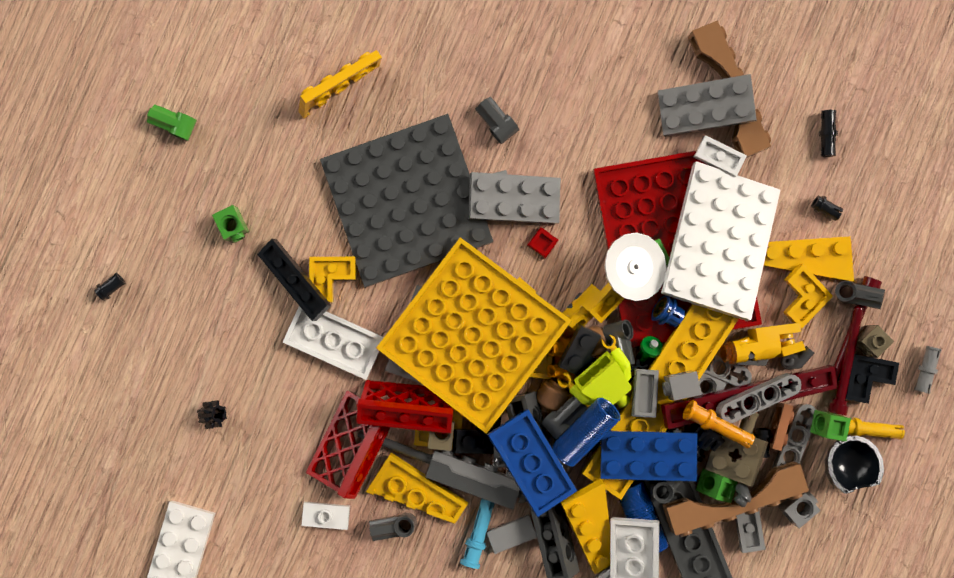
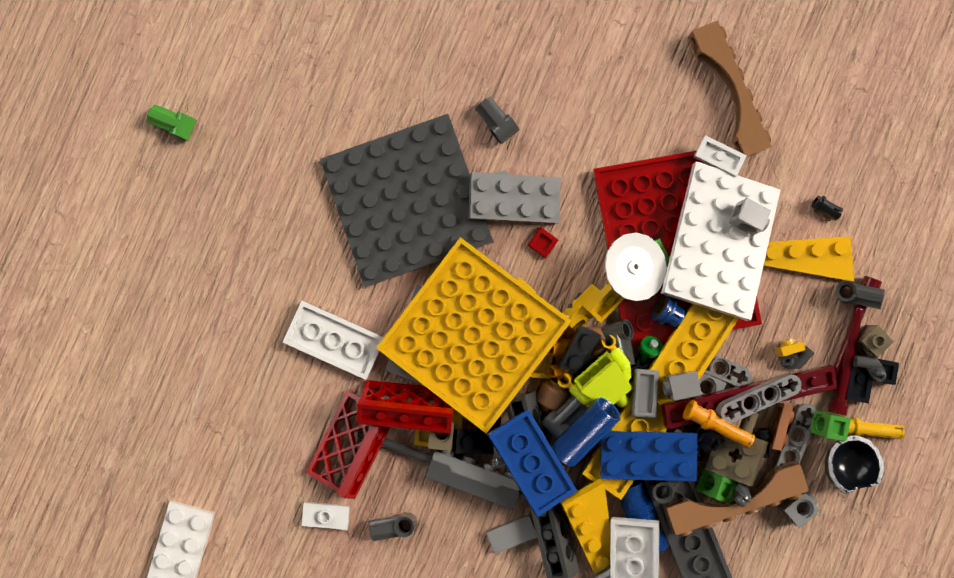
(109, 286): black pin -> none
(212, 414): black gear -> none
(223, 217): bright green brick -> none
(294, 280): black plate -> none
(326, 269): yellow plate -> none
(338, 82): yellow wing -> none
(409, 486): yellow wing -> none
(476, 543): medium azure pin -> none
(707, 105): light grey plate -> none
(750, 217): none -> brick
(750, 532): light grey plate -> none
(758, 346): yellow plate -> none
(810, 293): yellow plate -> none
(828, 133): black pin -> none
(872, 365): none -> dark grey arm
(928, 369): light grey pin -> none

